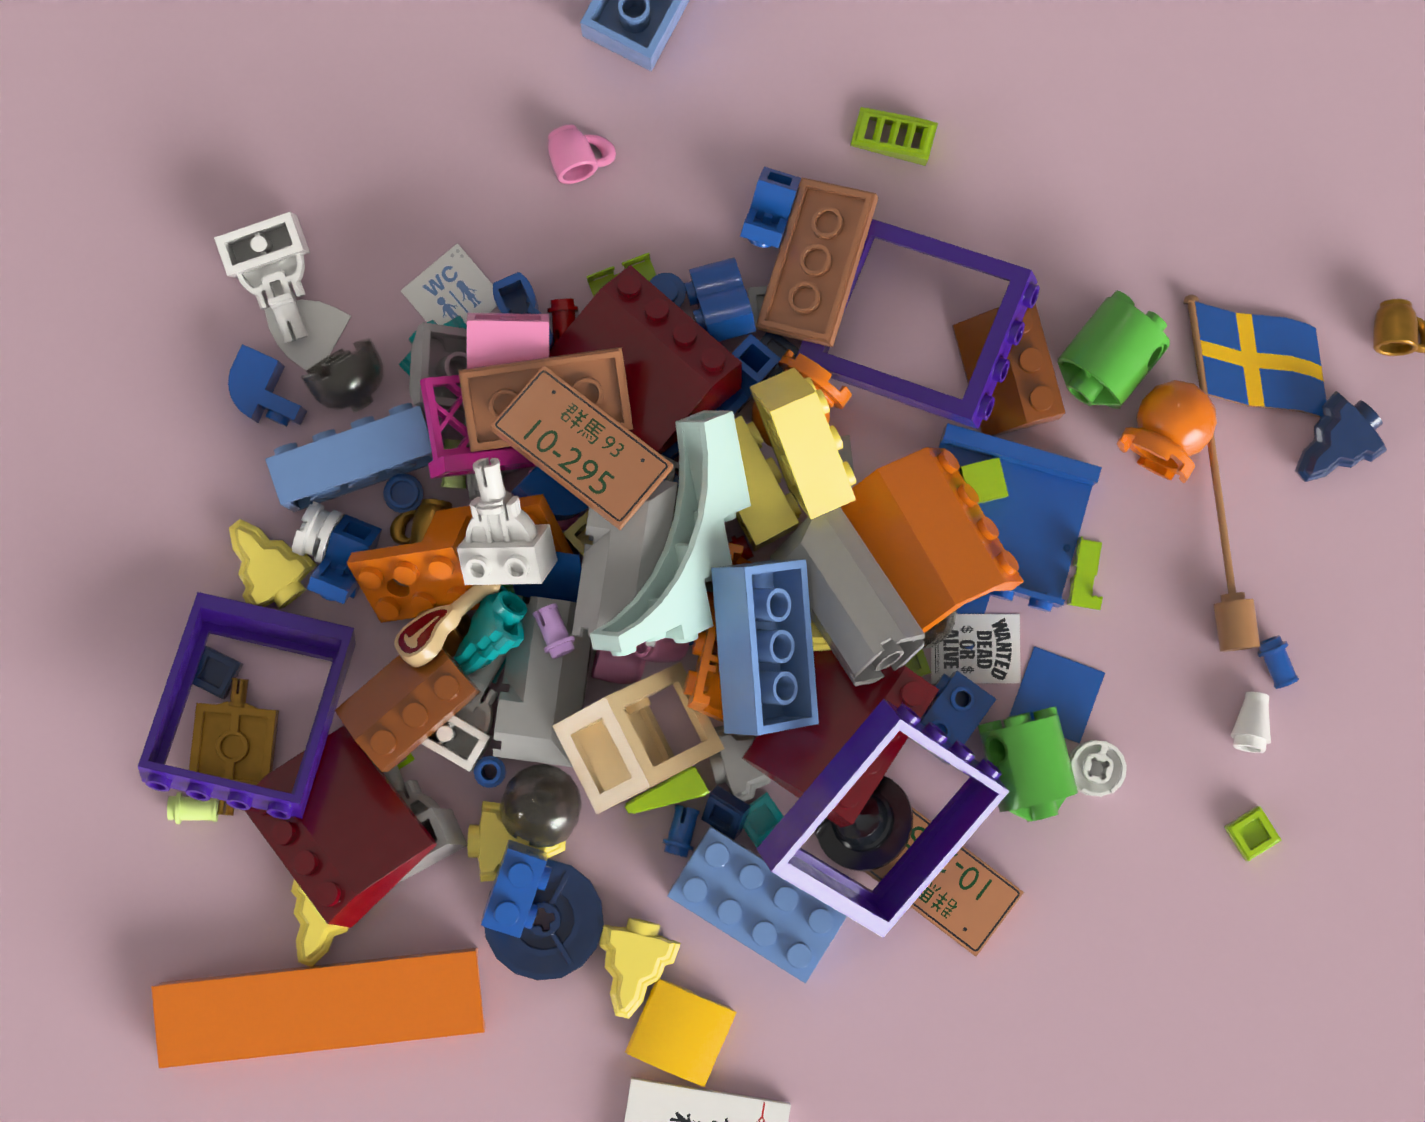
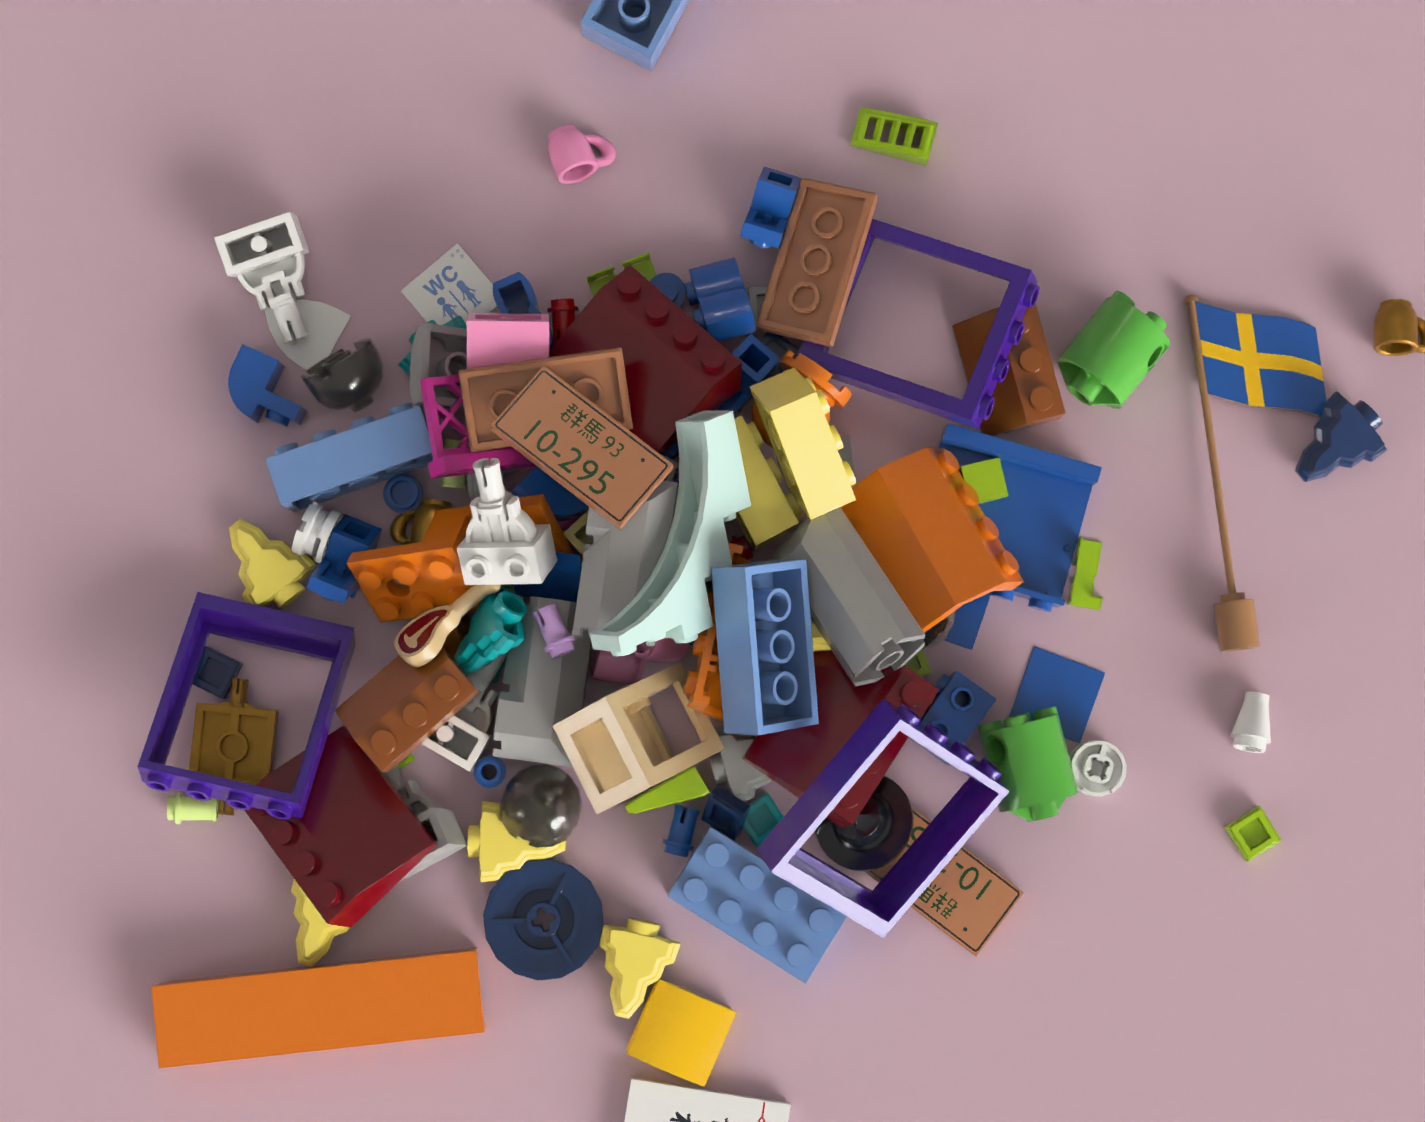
(514, 889): blue brick -> none
(994, 653): white sticker -> none
(1172, 425): orange tile -> none
(1278, 661): blue pin -> none

